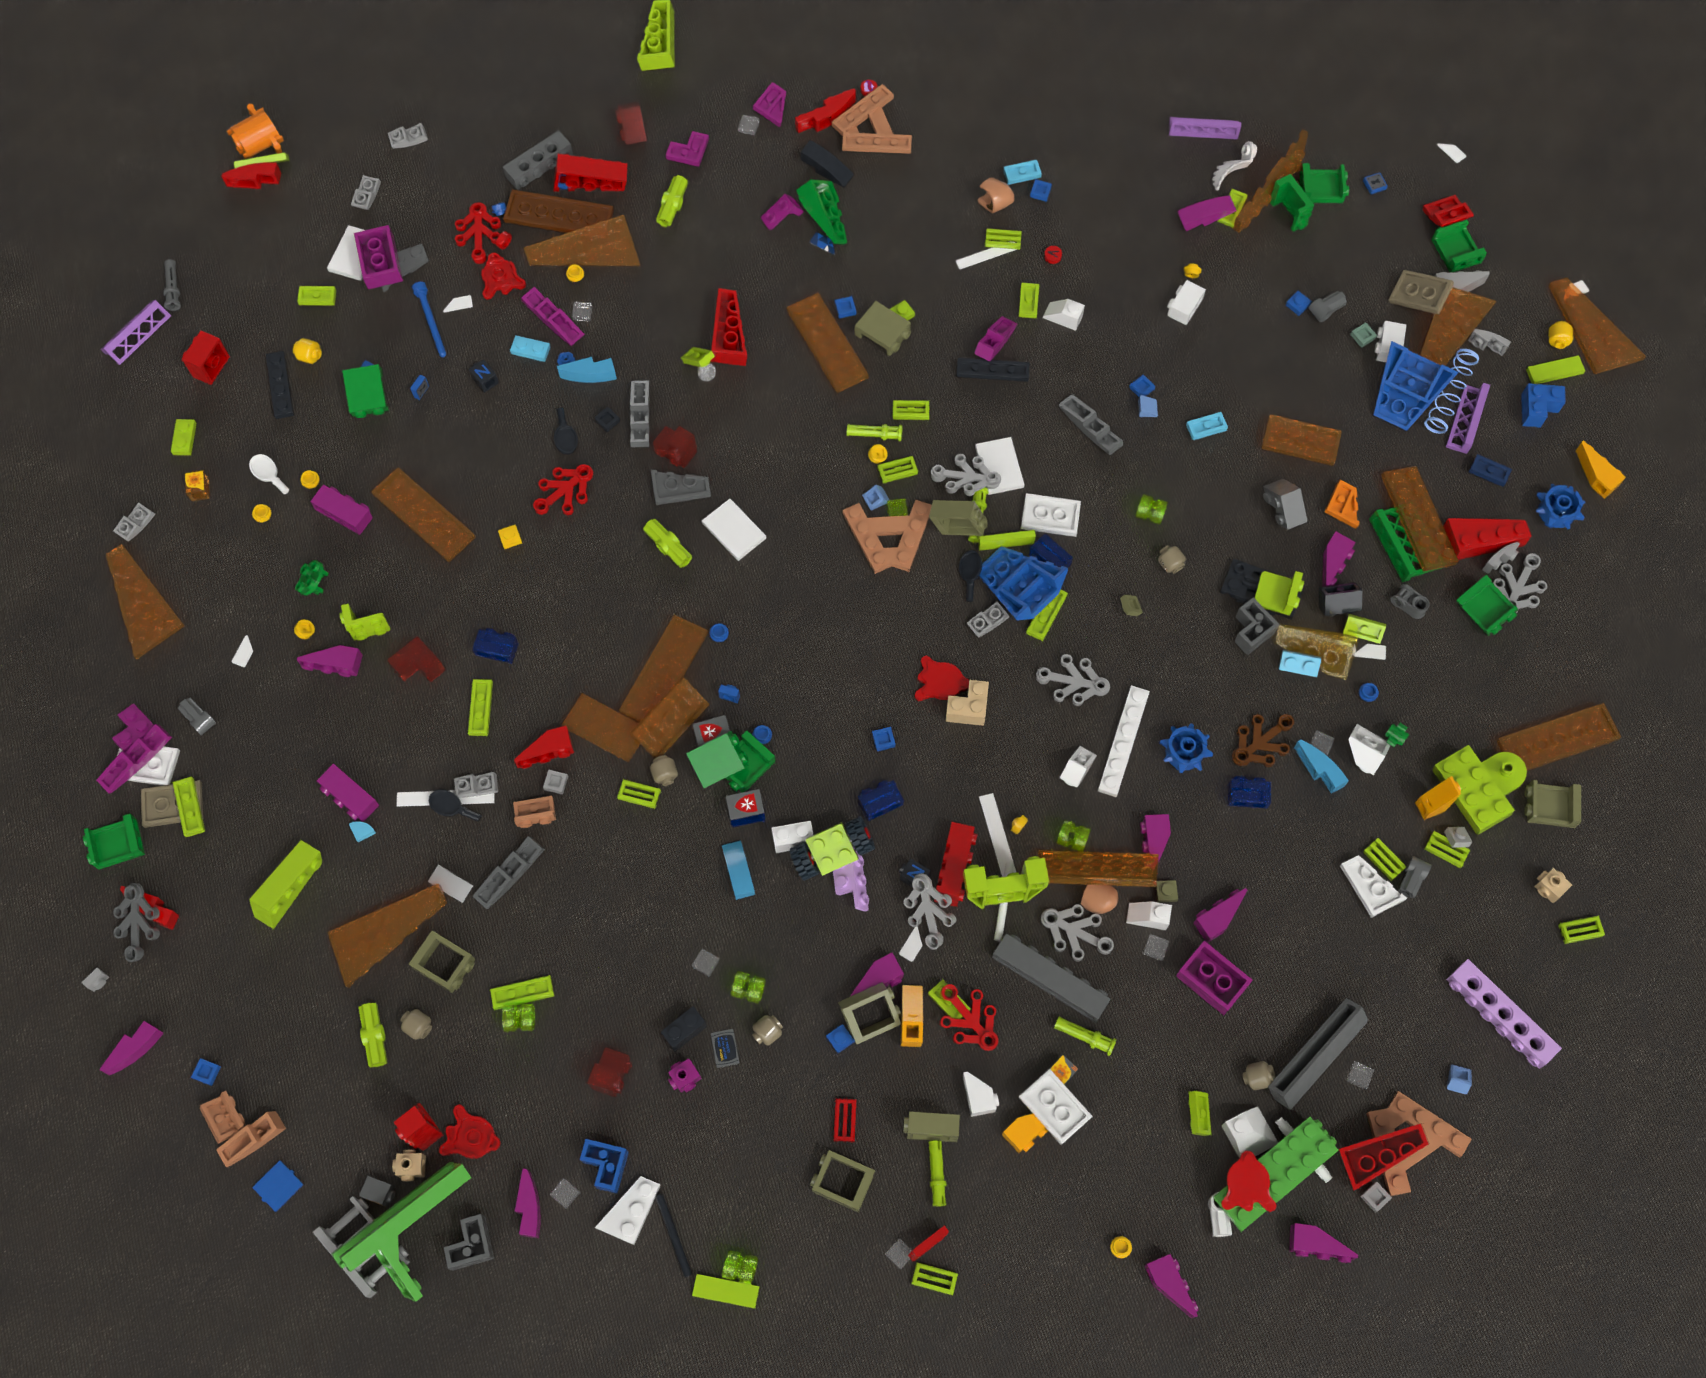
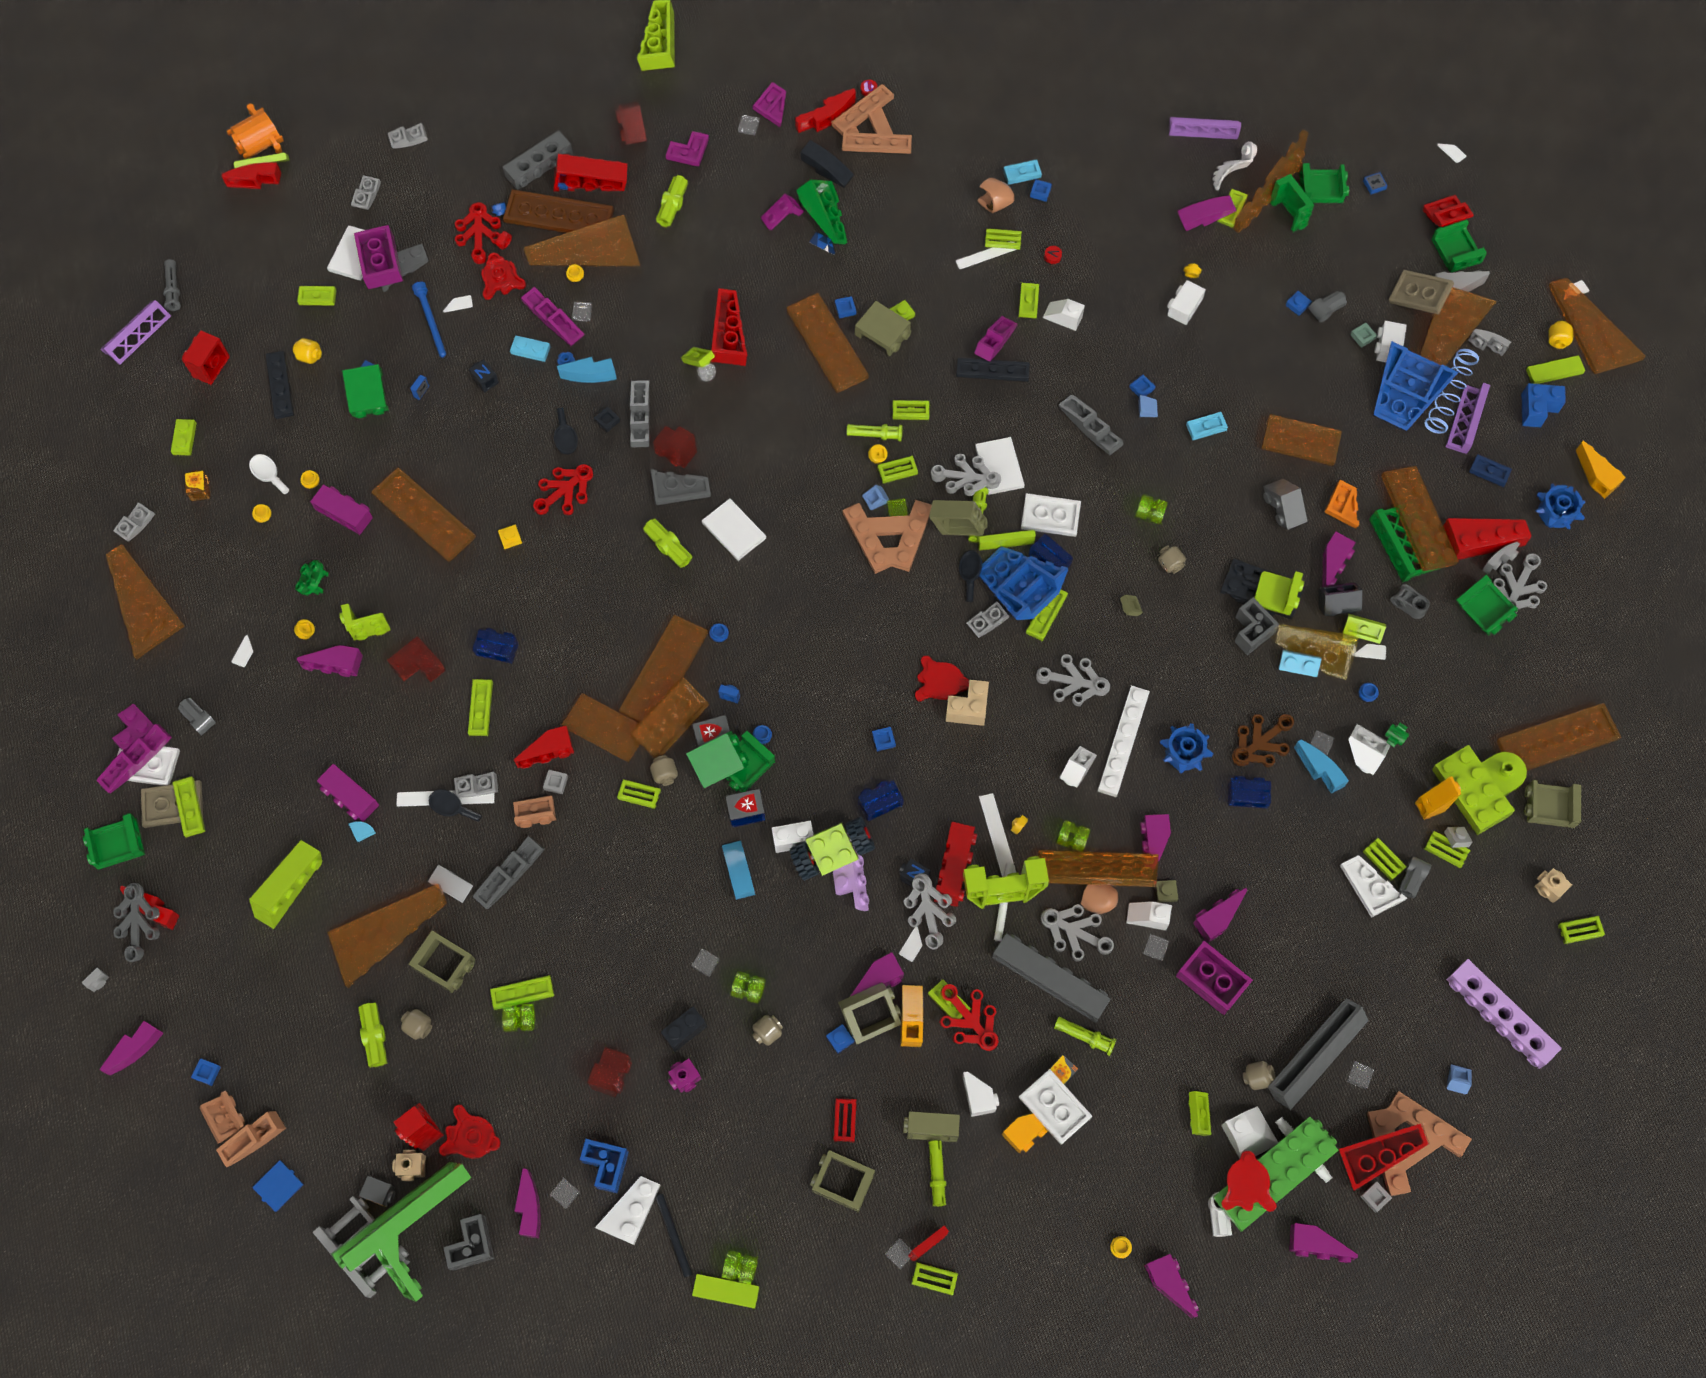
(725, 1048): sticker -> none

